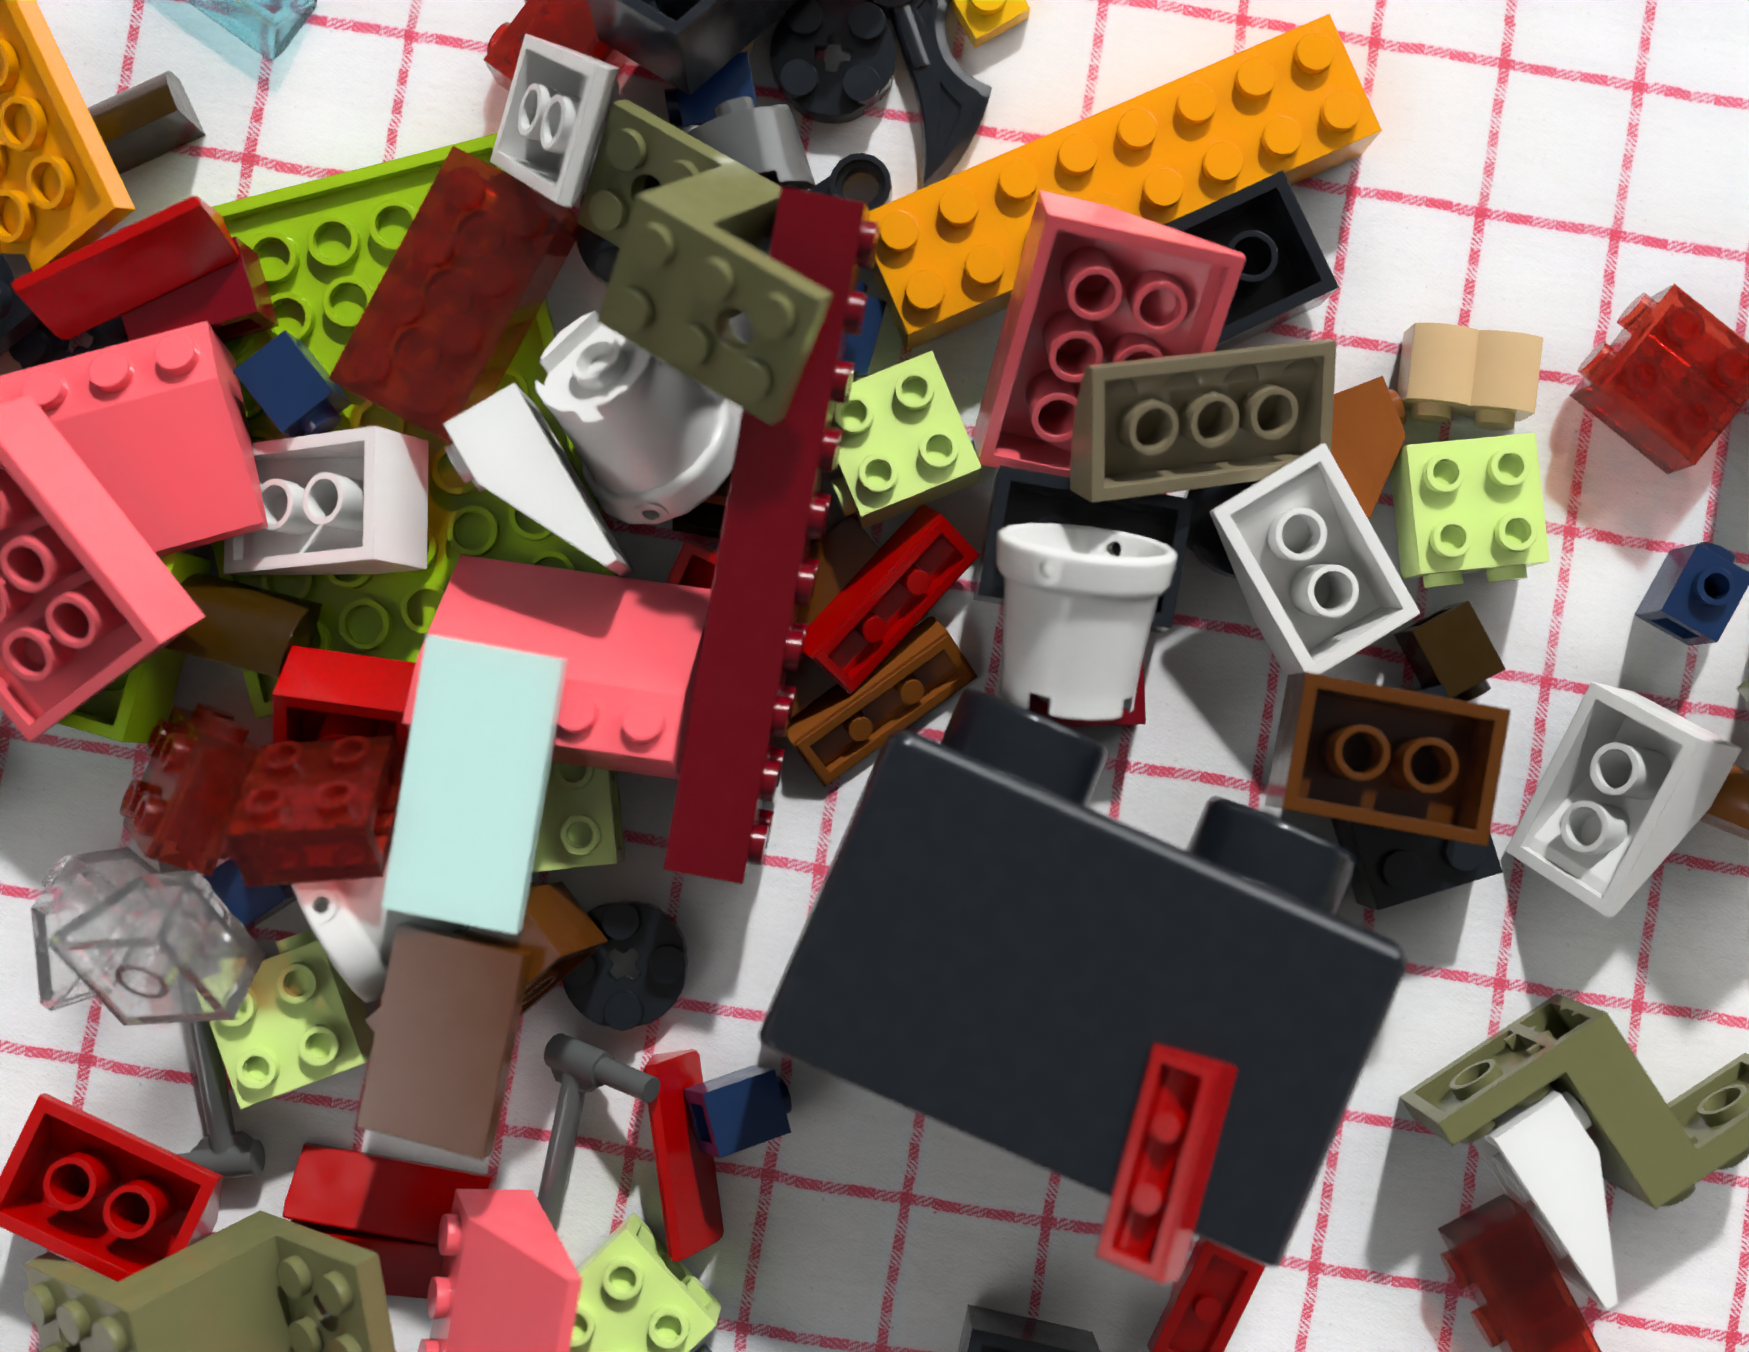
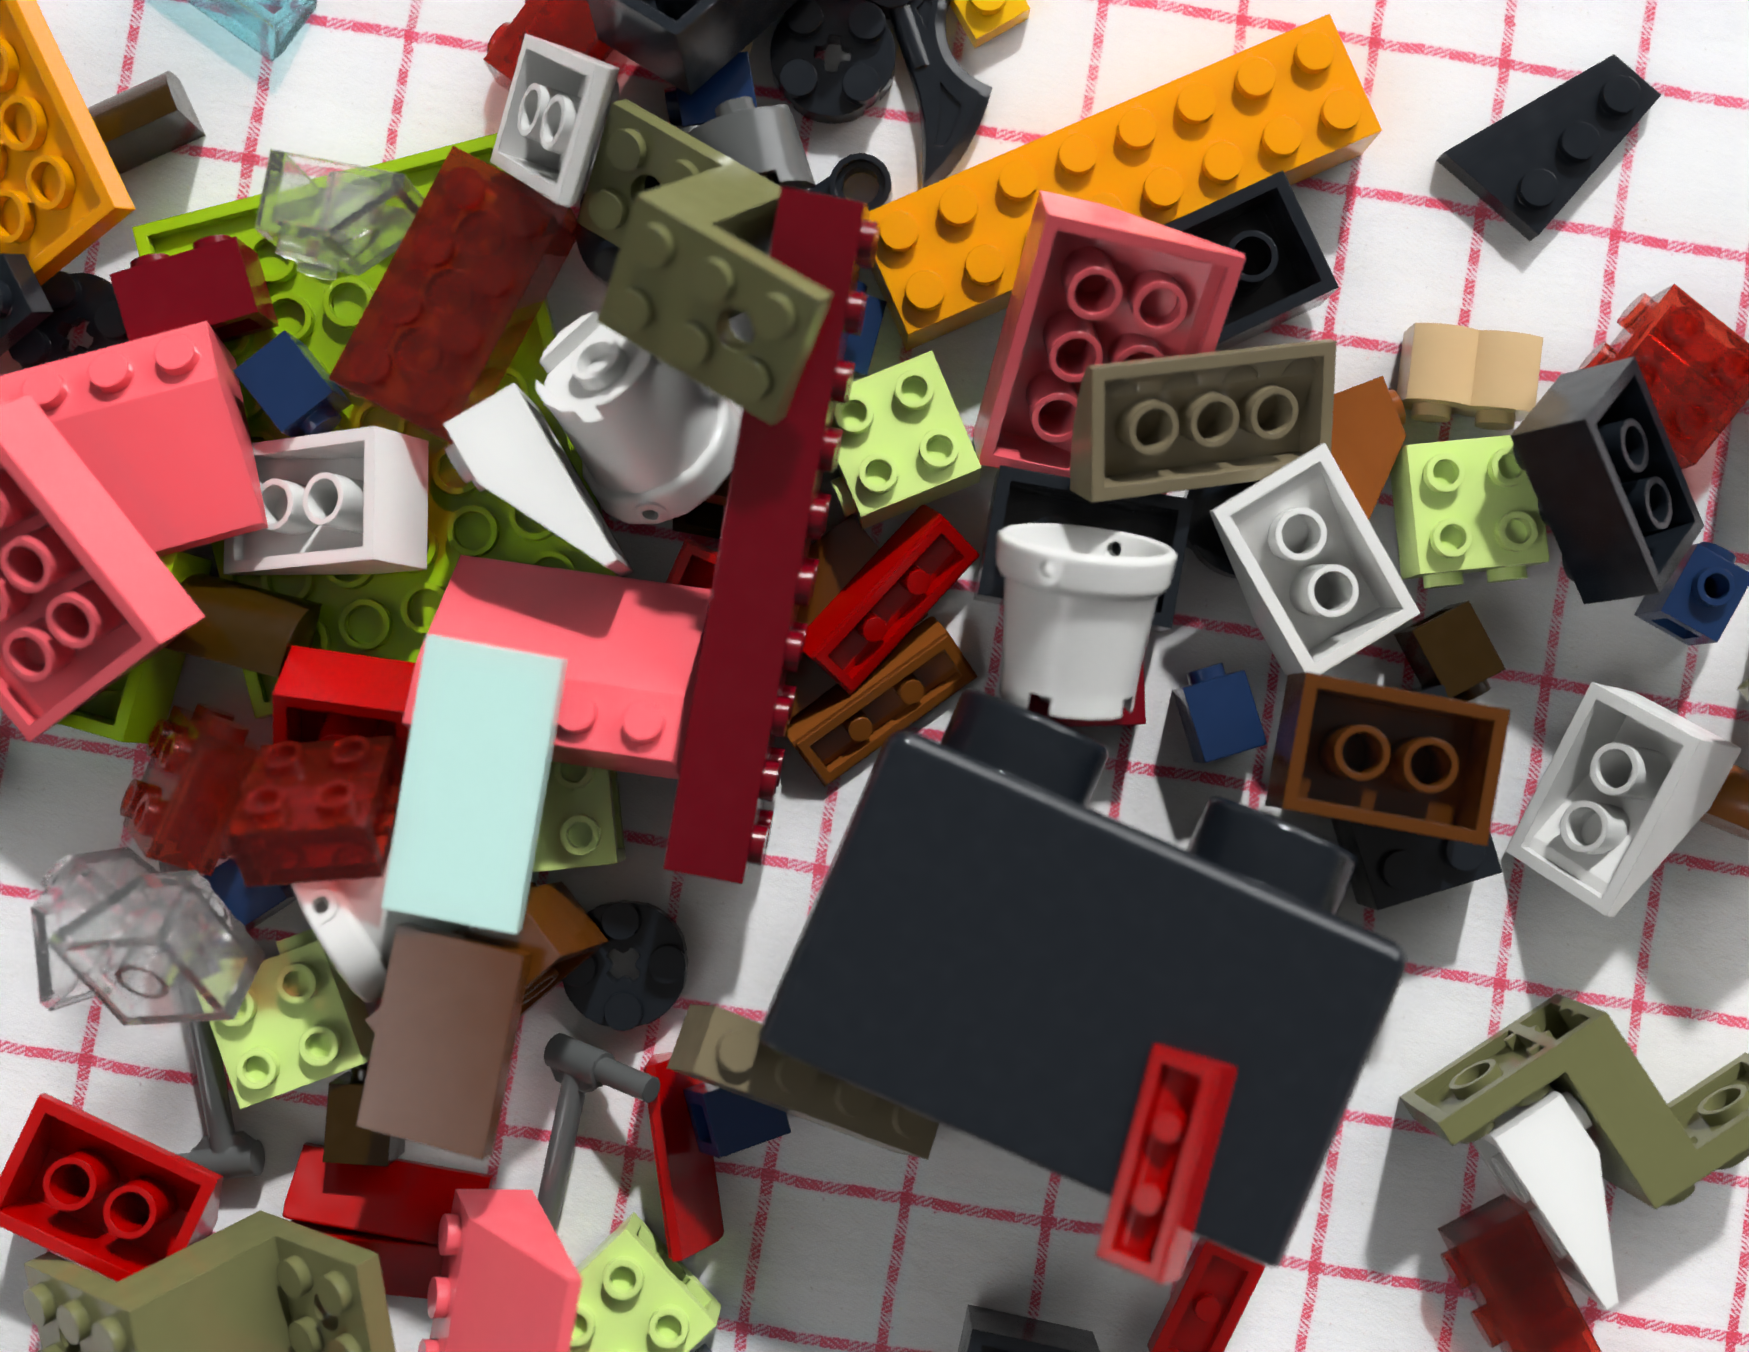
(128, 268): red slope -> none
(334, 213): none -> clear slope
(343, 1138): none -> dark brown brick
(728, 1054): none -> dark tan brick
(1218, 713): none -> dark blue brick
(1552, 145): none -> black wing
(1608, 482): none -> black brick

